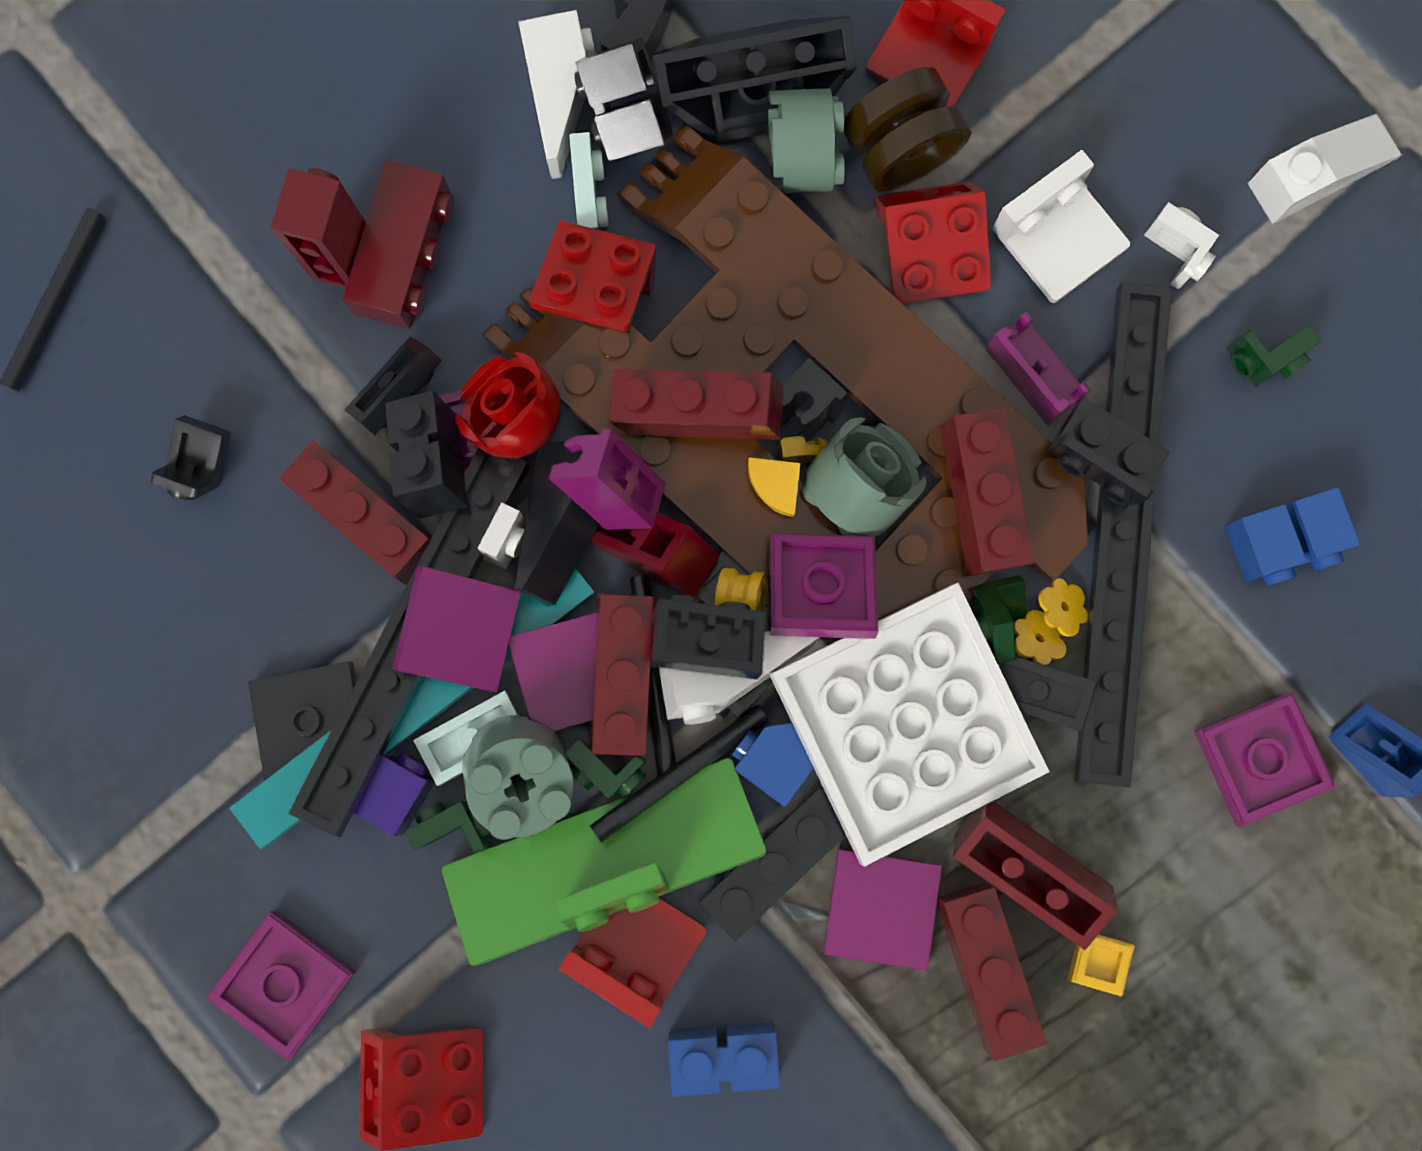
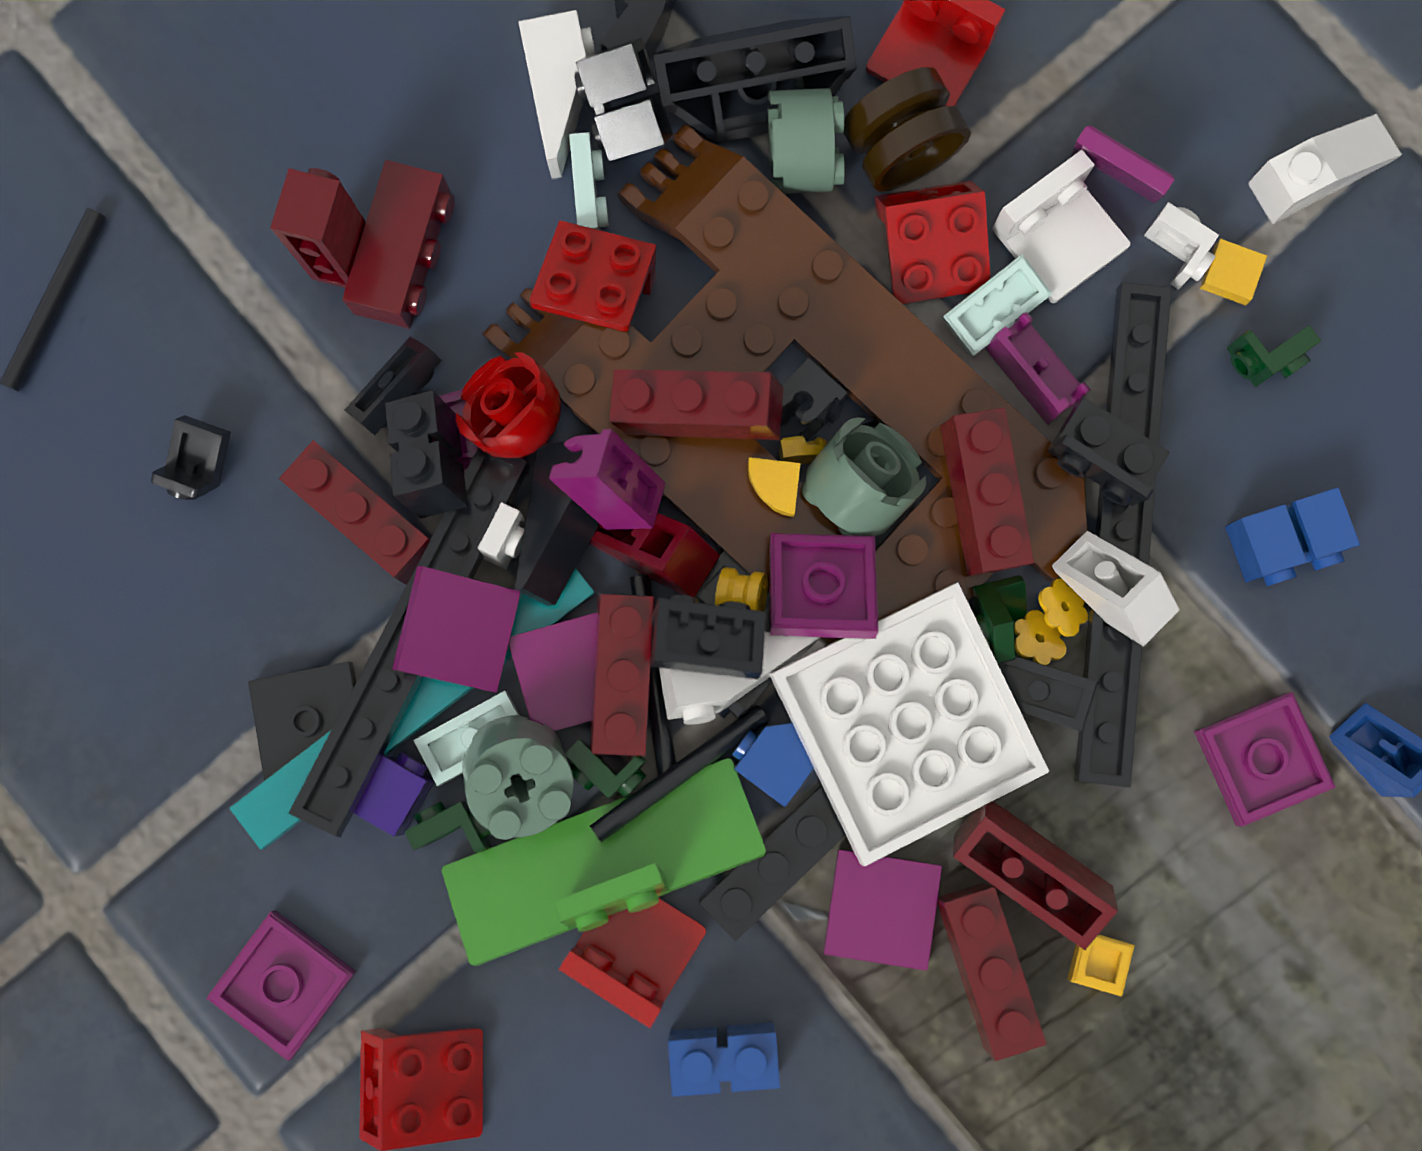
(996, 305): none -> light aqua plate
(1118, 587): none -> white slope
(1124, 164): none -> magenta tile
(1233, 272): none -> yellow tile

